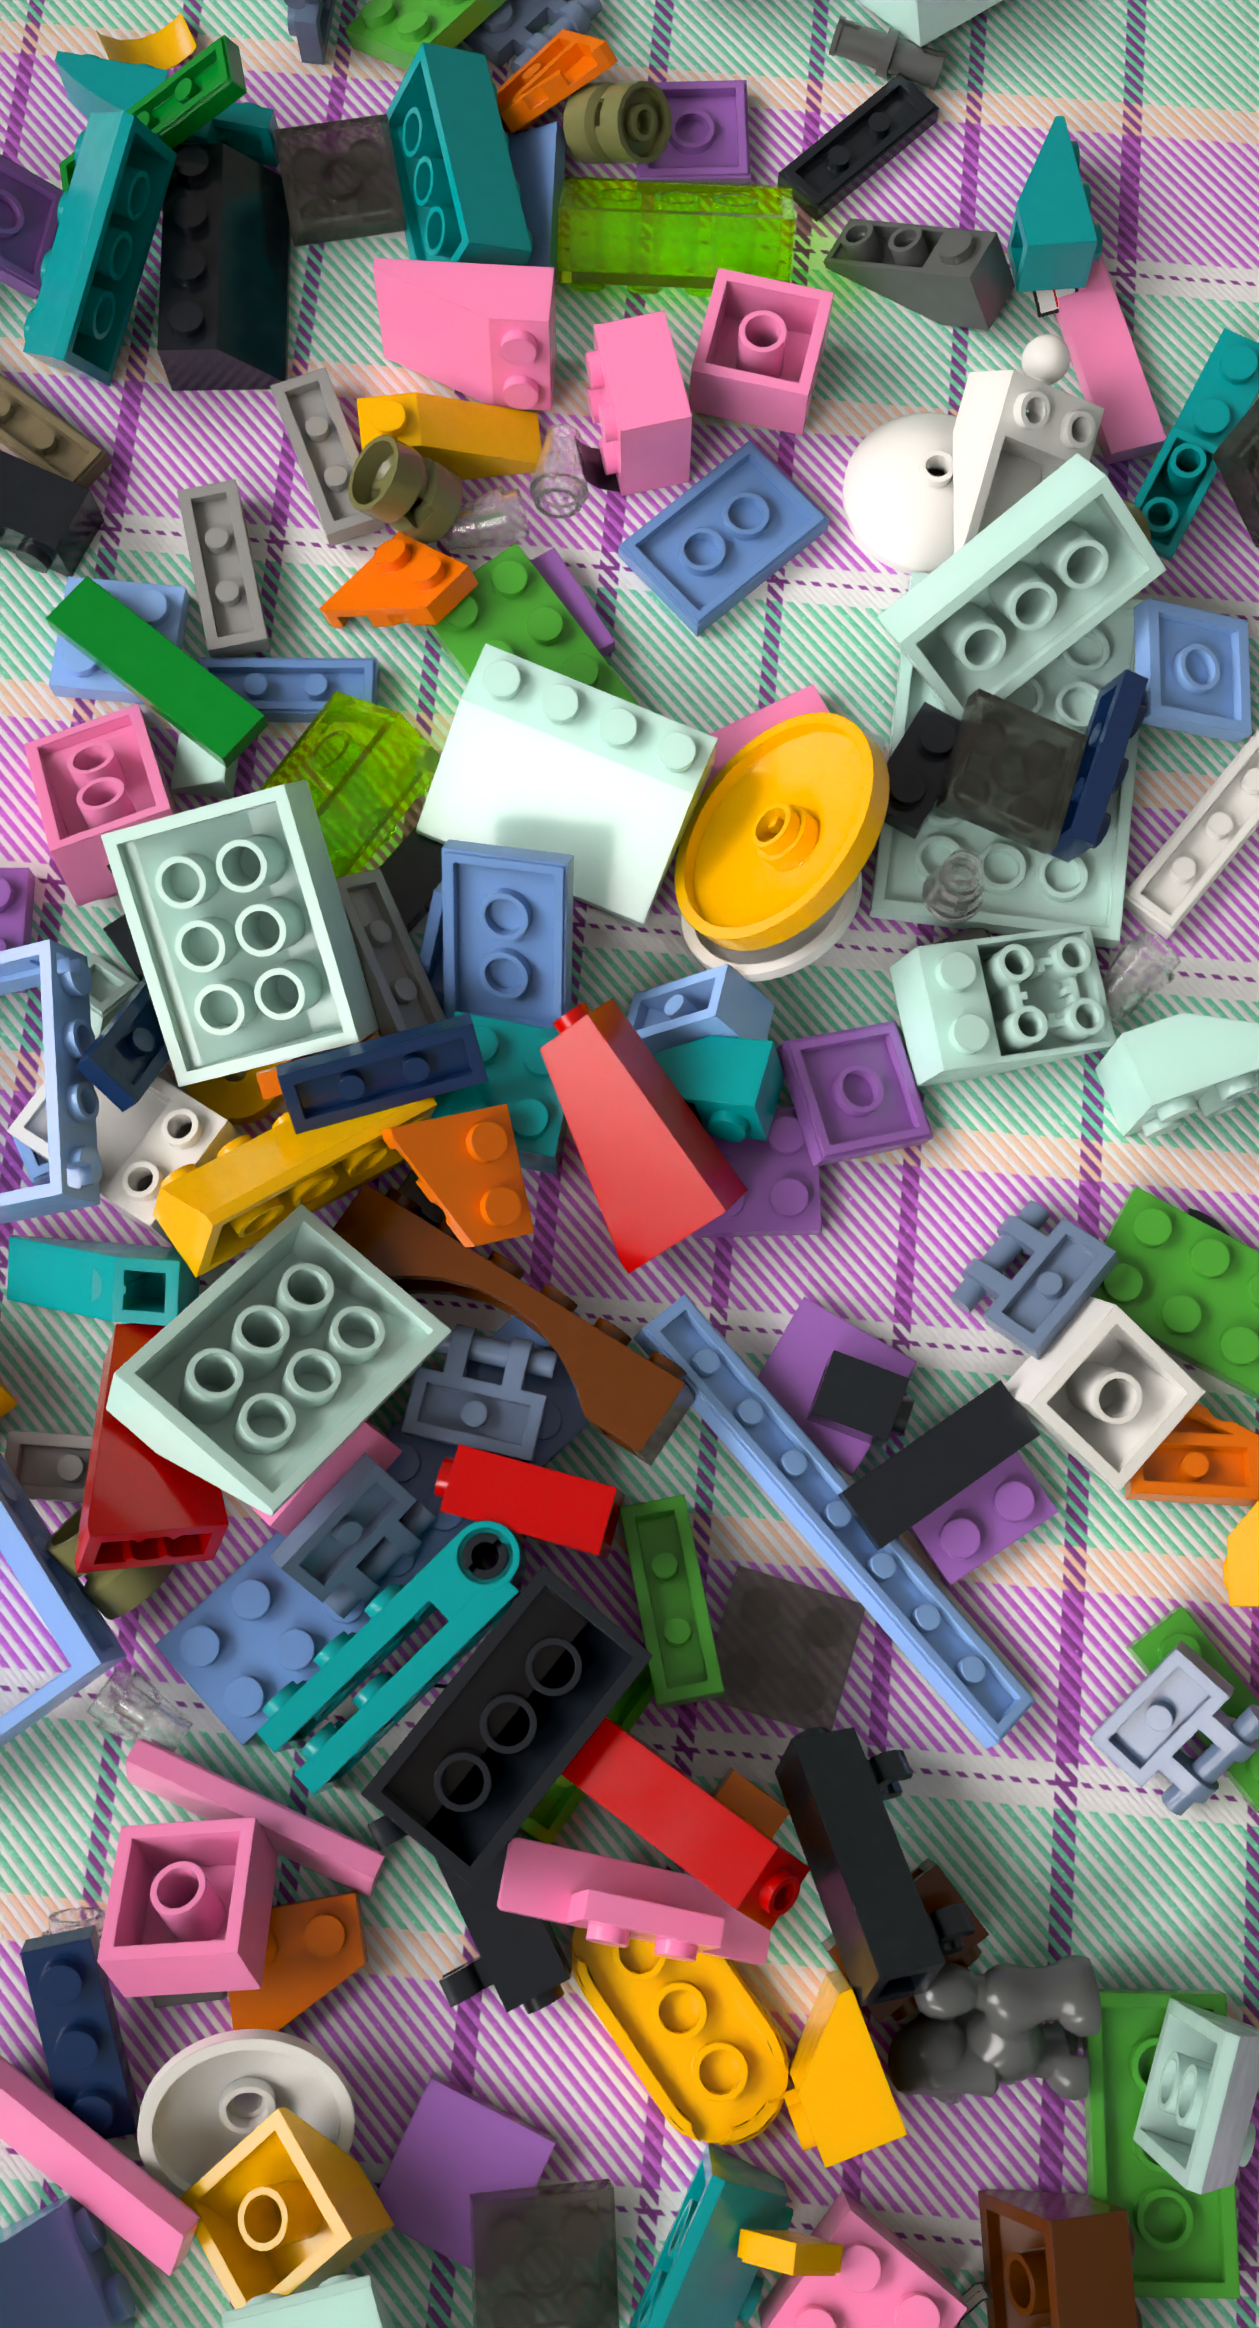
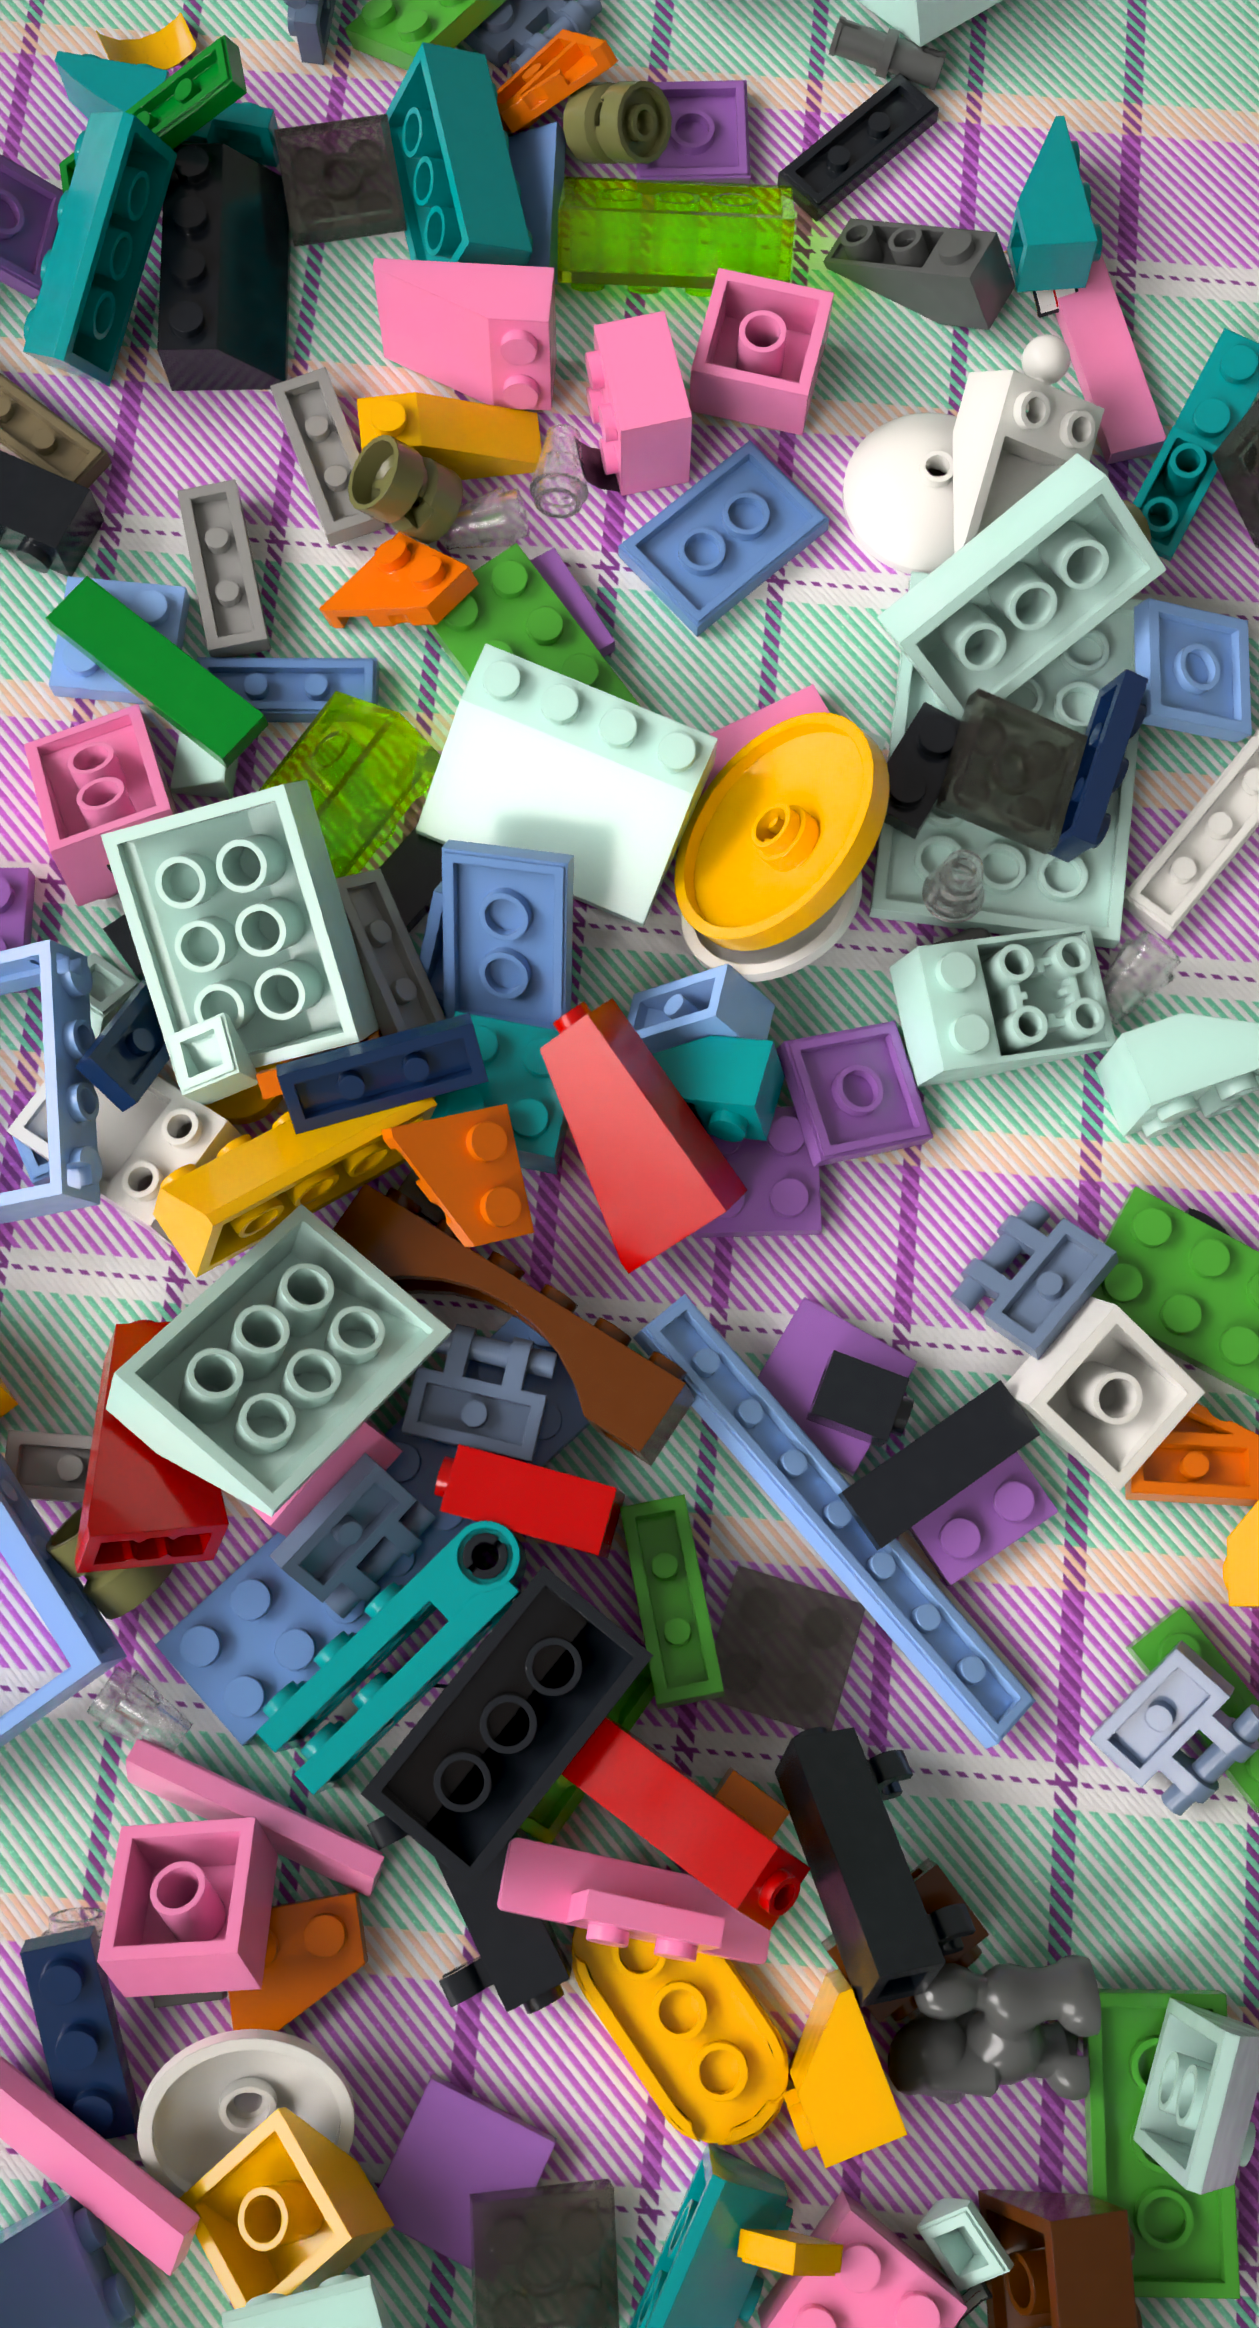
(101, 1279): teal slope -> none
(211, 1060): none -> light aqua slope
(963, 2243): none -> light aqua slope

